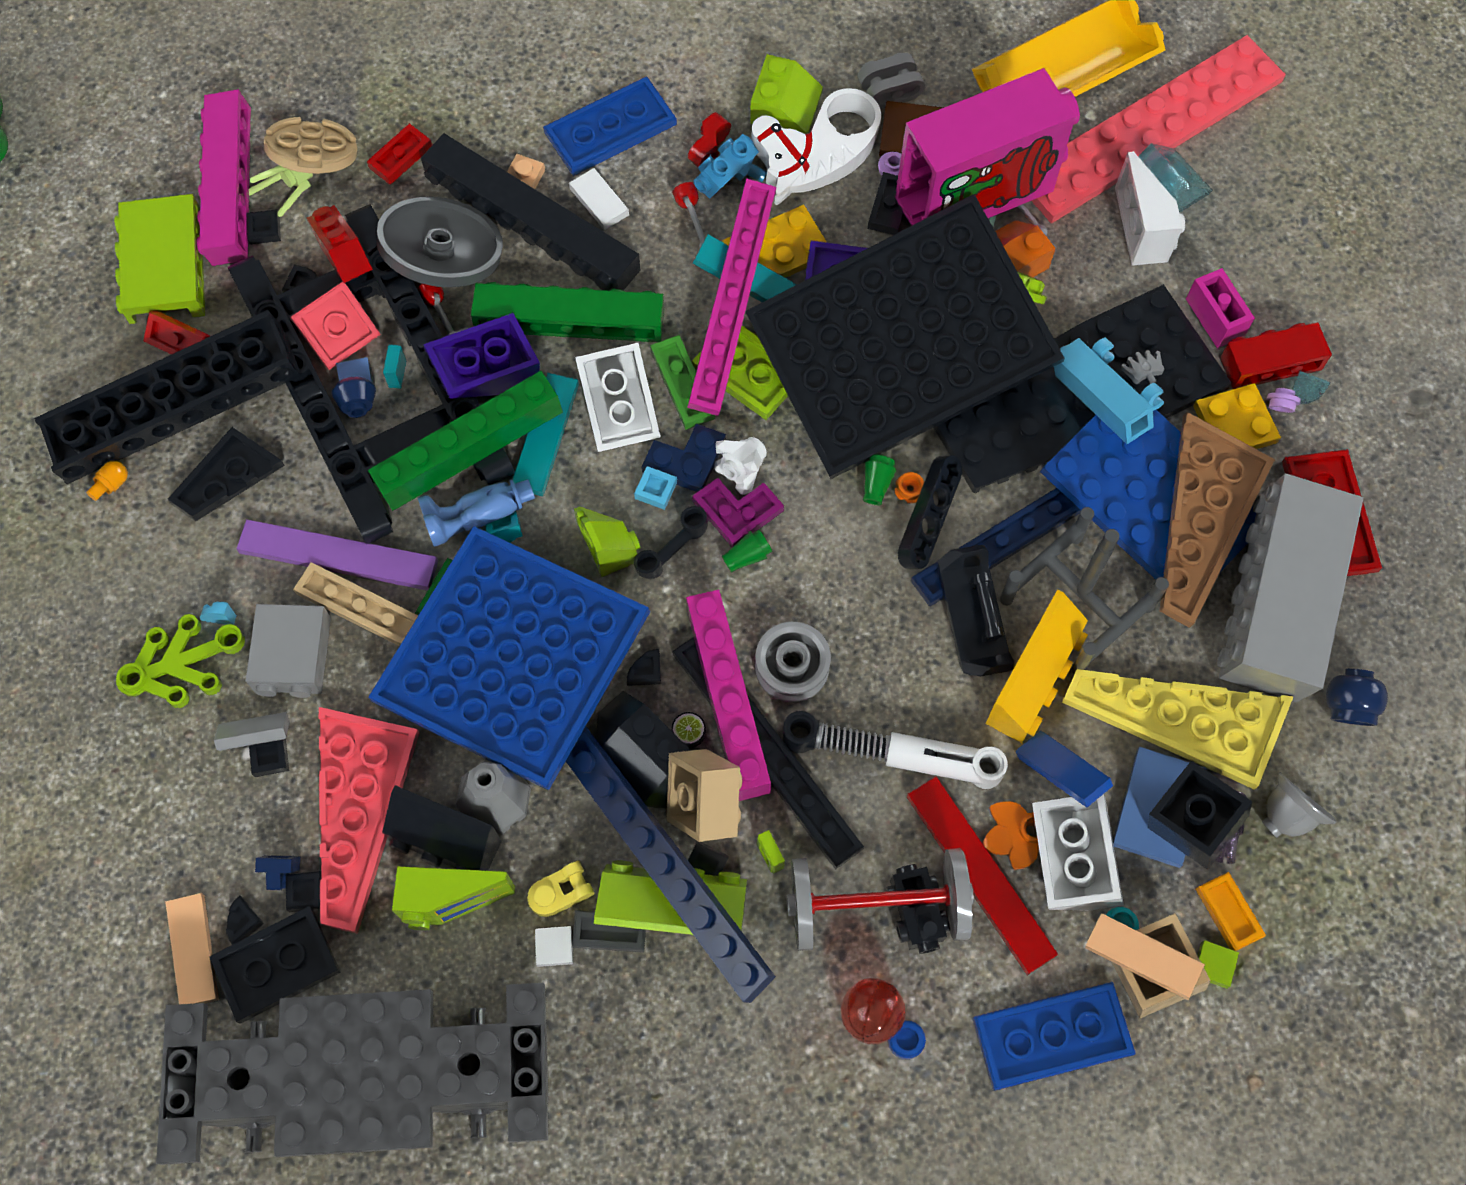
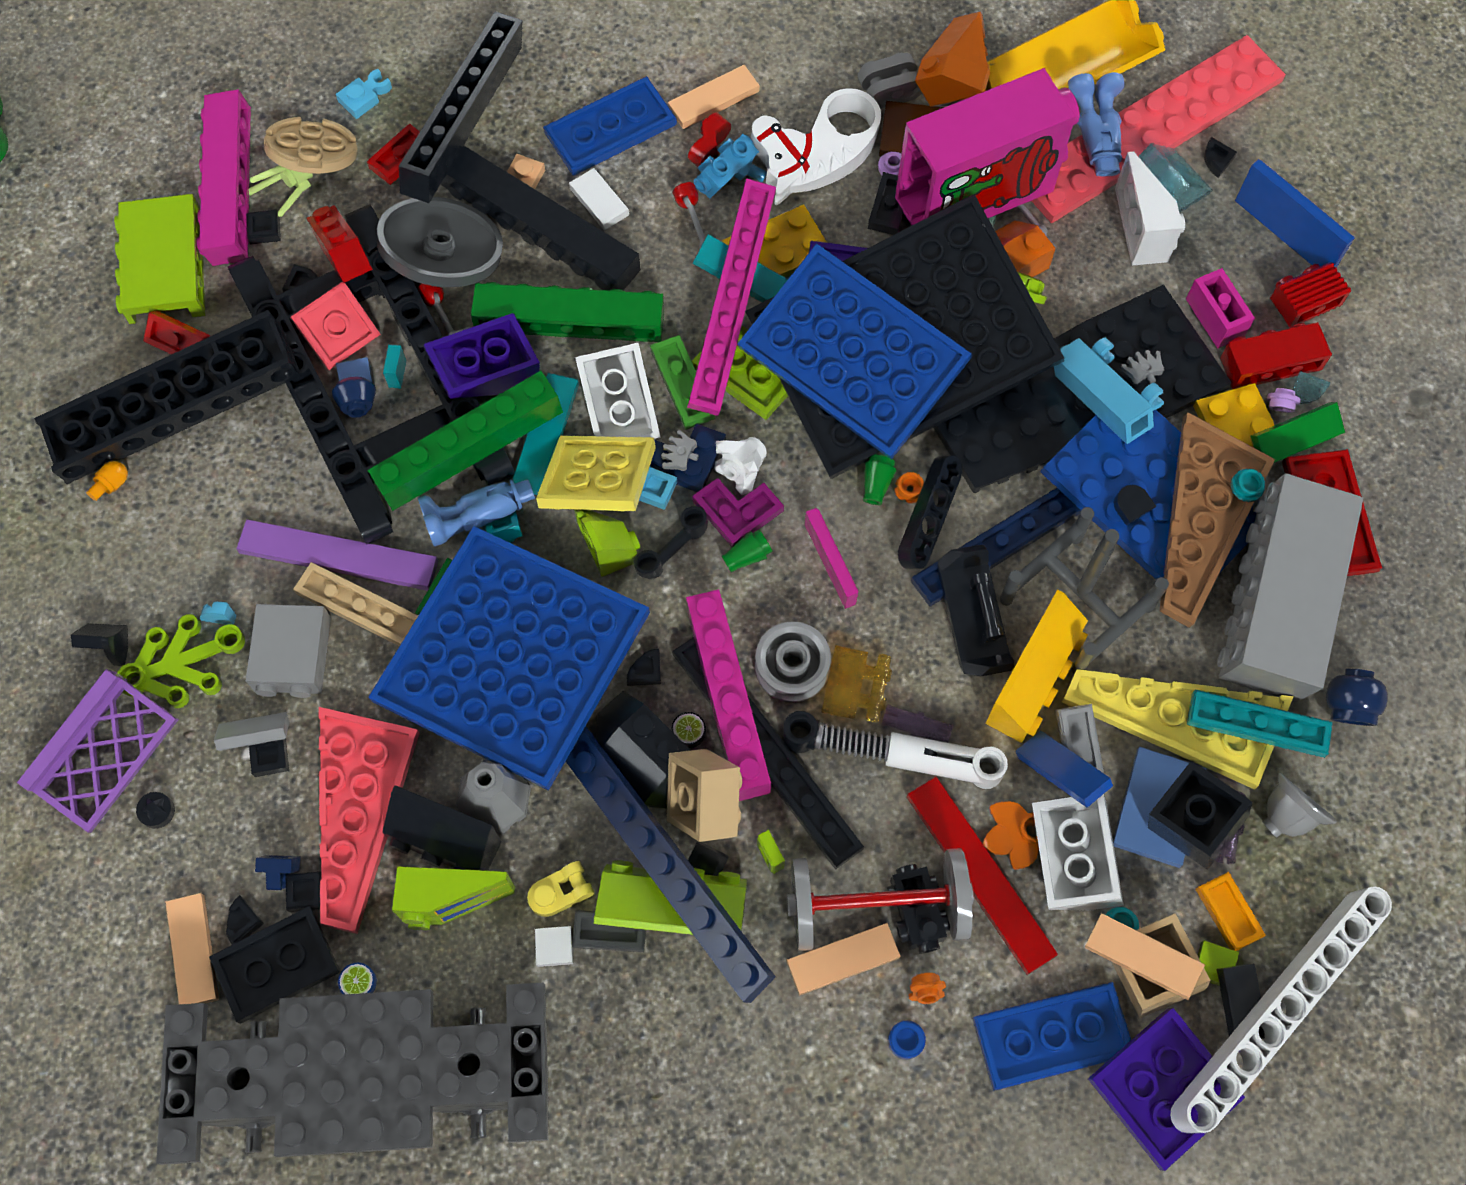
(74, 732): none -> medium lavender fence
(110, 638): none -> black tile
(155, 810): none -> black tile
(223, 474): black wing -> none
(357, 979): none -> tile
(362, 96): none -> medium azure plate
(460, 108): none -> black brick
(596, 473): none -> light yellow plate
(679, 452): none -> light grey piece
(714, 96): none -> light nougat tile
(786, 94): lime slope -> none
(831, 558): none -> dark pink tile
(843, 959): none -> light nougat tile
(846, 680): none -> clear yellow plate
(854, 351): none -> blue plate
(873, 1011): clear red piece -> none
(917, 724): none -> clear purple pin
(926, 988): none -> orange plate
(956, 62): none -> orange wedge
(1079, 733): none -> light grey tile
(1101, 131): none -> medium blue piece
(1133, 503): none -> black tile
(1148, 1079): none -> dark purple plate
(1218, 156): none -> black tile
(1239, 994): none -> black tile
(1248, 485): none -> teal plate
(1260, 723): none -> teal tile
(1269, 1015): none -> white beam
(1293, 216): none -> blue tile
(1300, 432): none -> green tile
(1310, 294): none -> red brick

